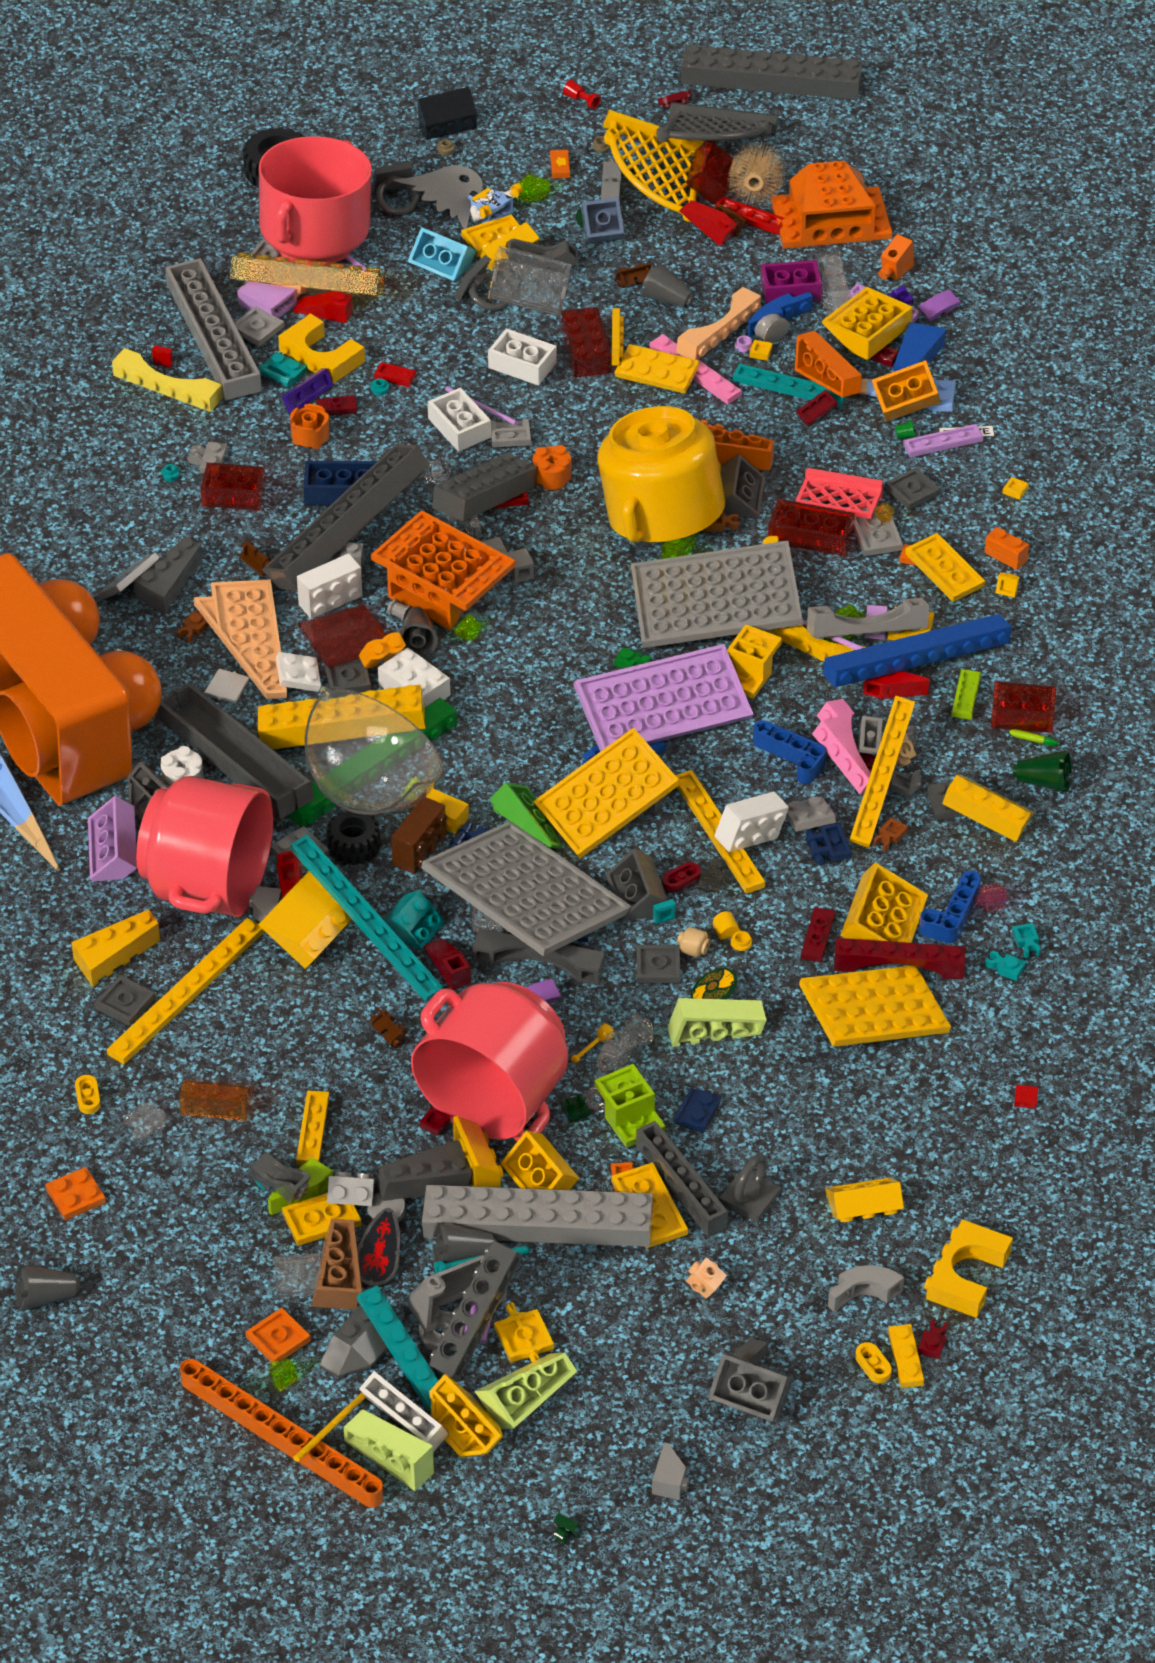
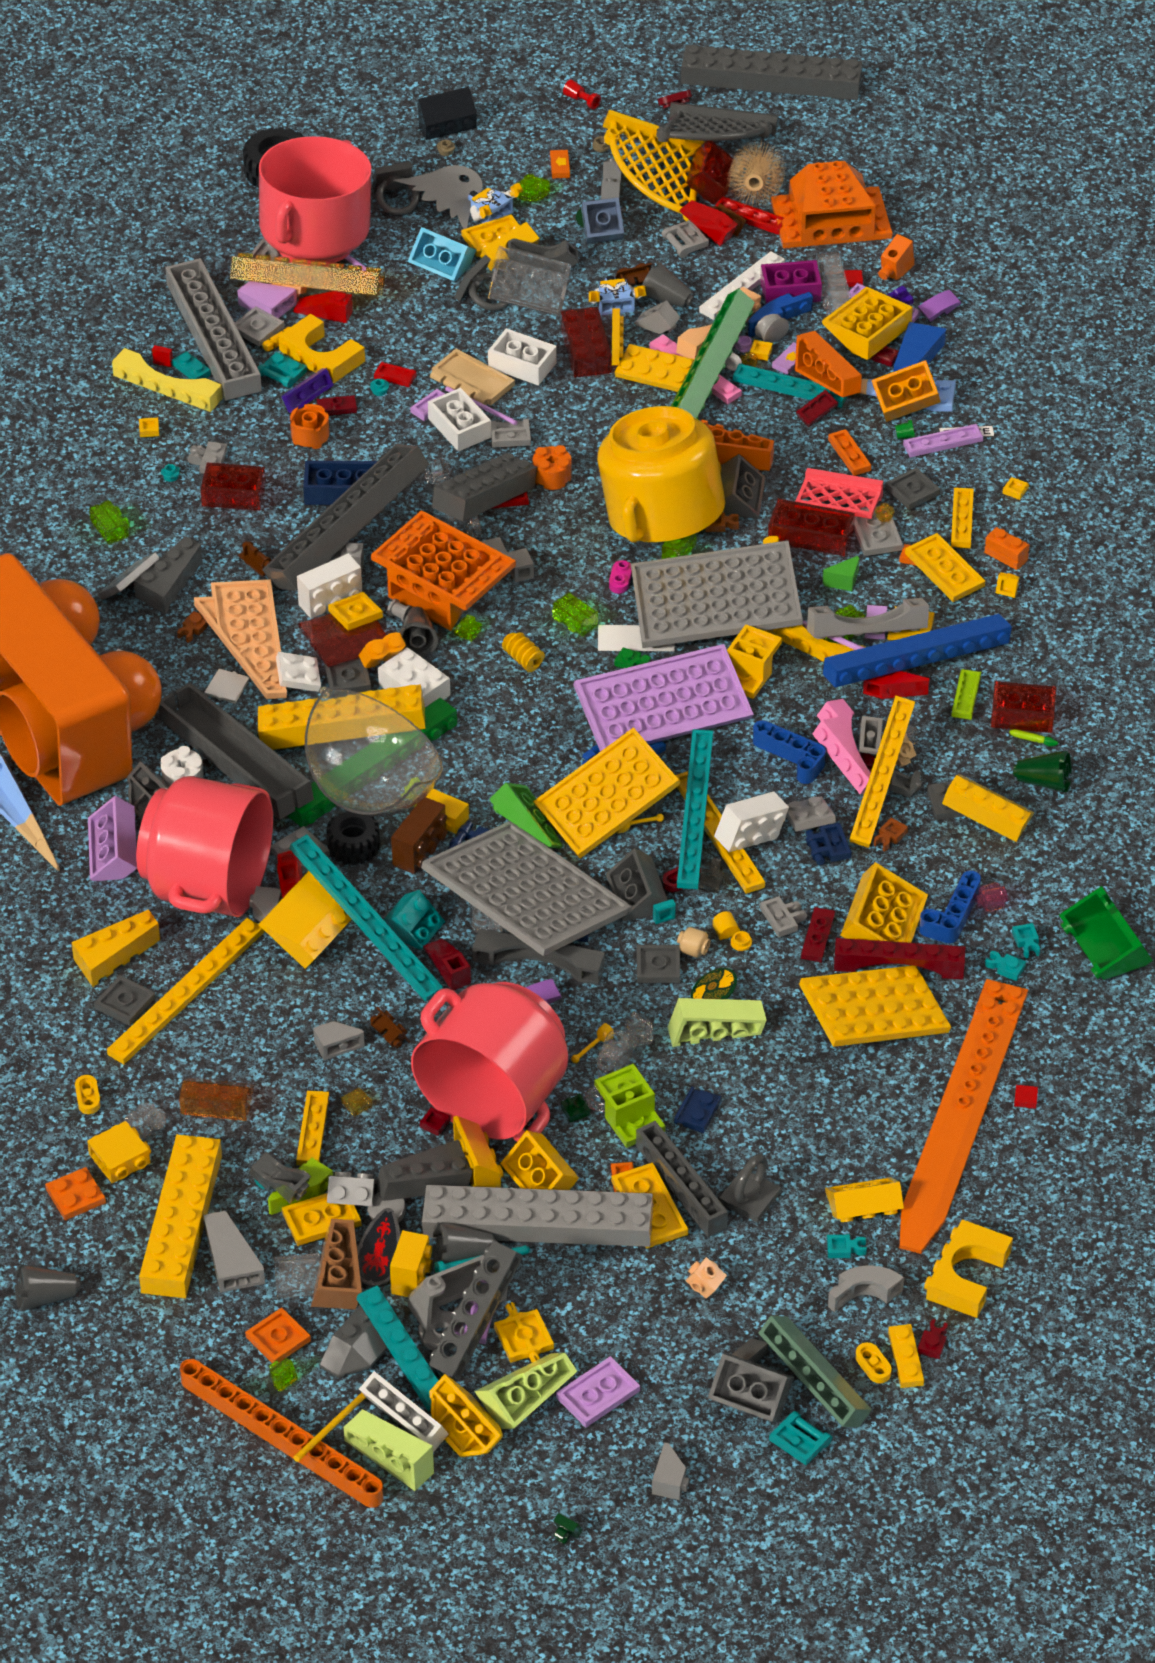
(109, 522): none -> clear neon green brick
(119, 1151): none -> yellow brick
(149, 427): none -> yellow plate
(179, 1216): none -> yellow brick
(191, 366): none -> teal plate
(231, 1255): none -> light grey slope
(269, 345): none -> yellow axle
(337, 1039): none -> light grey slope
(355, 611): none -> yellow tile
(356, 1101): none -> clear yellow plate
(410, 1263): none -> yellow brick
(420, 409): none -> lavender tile
(472, 376): none -> tan hinge
(523, 651): none -> yellow piece
(575, 614): none -> clear neon green brick
(598, 1391): none -> lavender plate
(616, 294): none -> torso
(620, 576): none -> dark pink plate
(627, 636): none -> white sticker
(658, 318): none -> light grey slope
(659, 817): none -> yellow hinge
(690, 236): none -> light grey plate
(695, 809): none -> teal plate
(714, 352): none -> brick
(733, 361): none -> white tile
(749, 279): none -> white plate
(749, 355): none -> clear yellow plate
(783, 916): none -> light grey hinge
(786, 361): none -> lavender tile
(798, 1443): none -> teal plate
(815, 1371): none -> sand green brick
(841, 1246): none -> teal plate
(842, 574): none -> bright green slope
(849, 452): none -> orange plate
(853, 277): none -> red tile
(960, 1114): none -> orange wedge
(962, 518): none -> yellow plate
(1104, 936): none -> green windscreen

